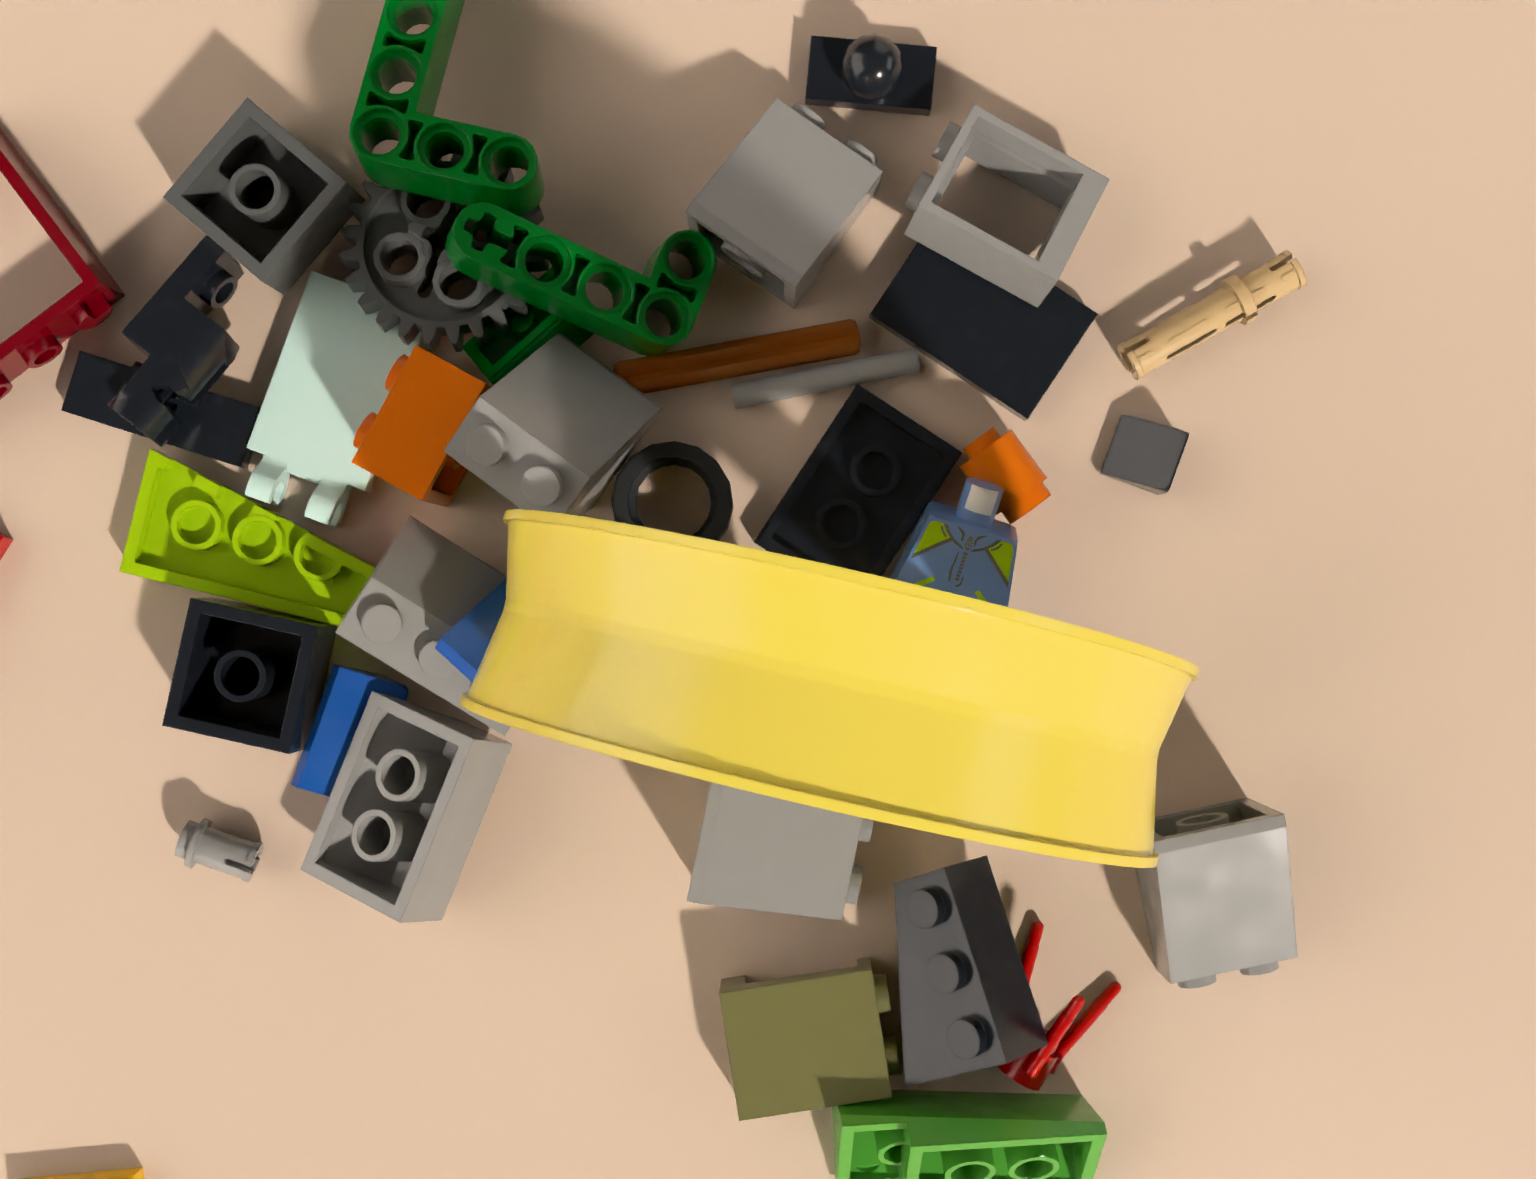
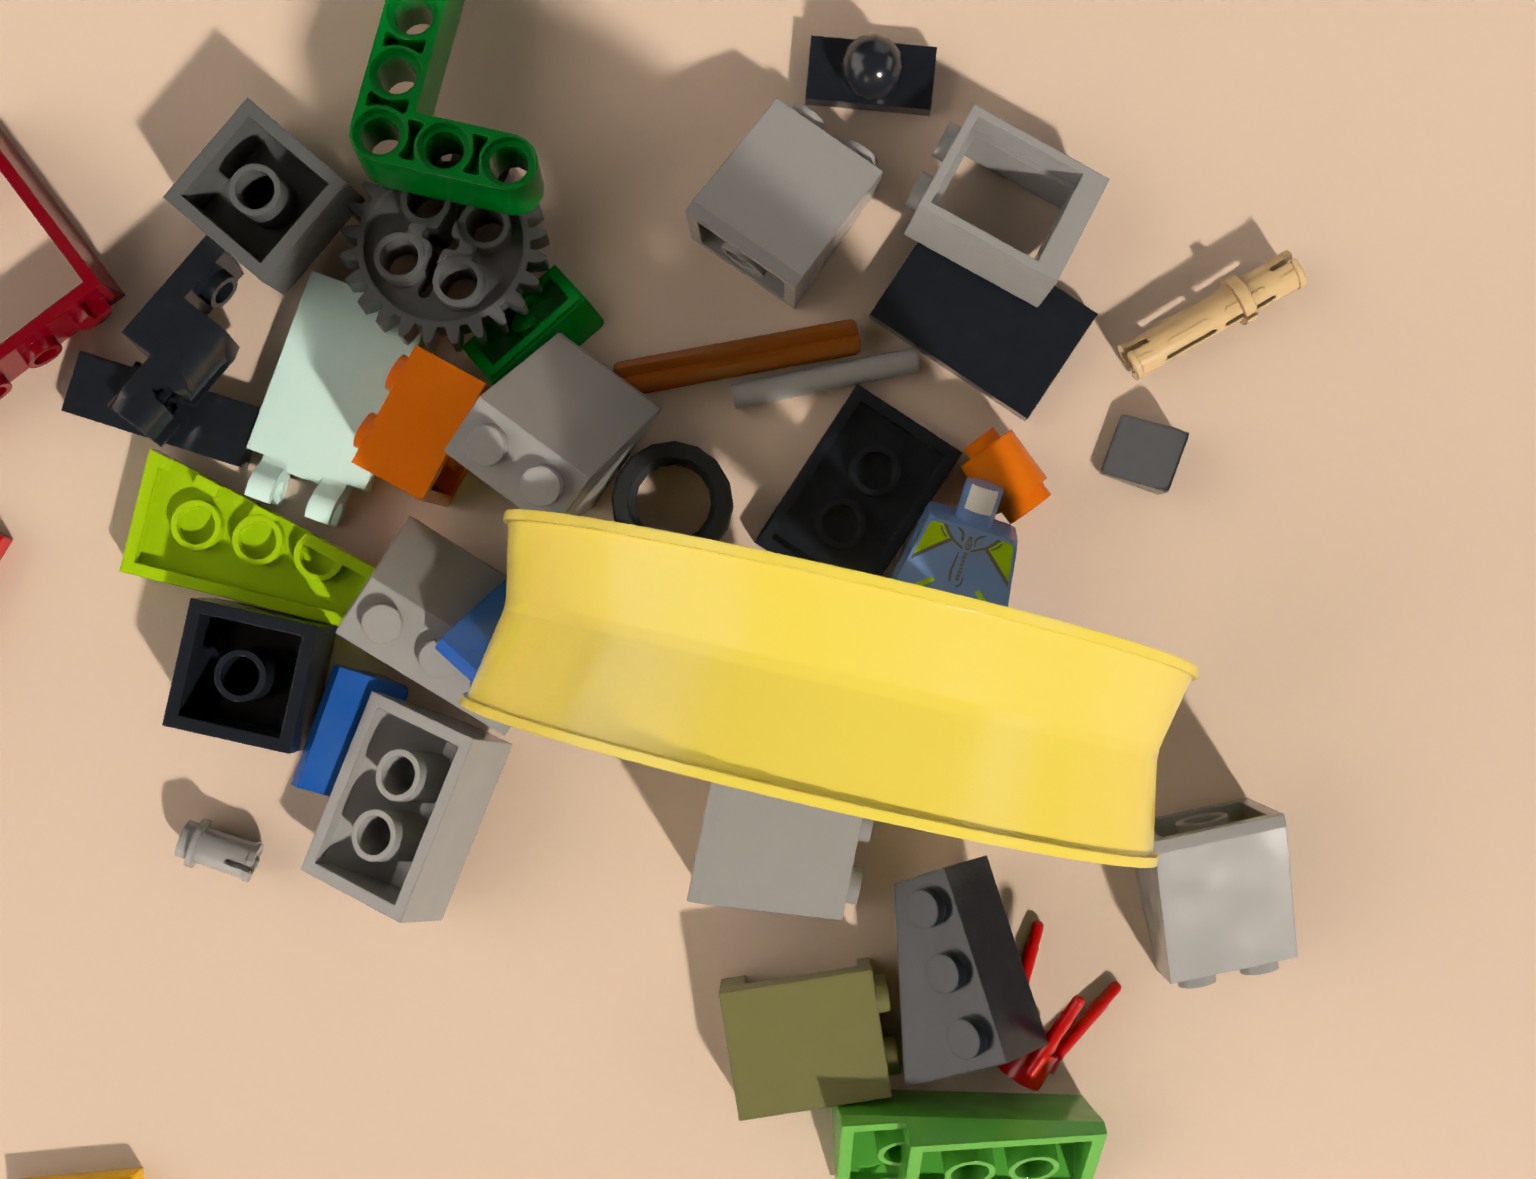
(576, 266): green beam -> none

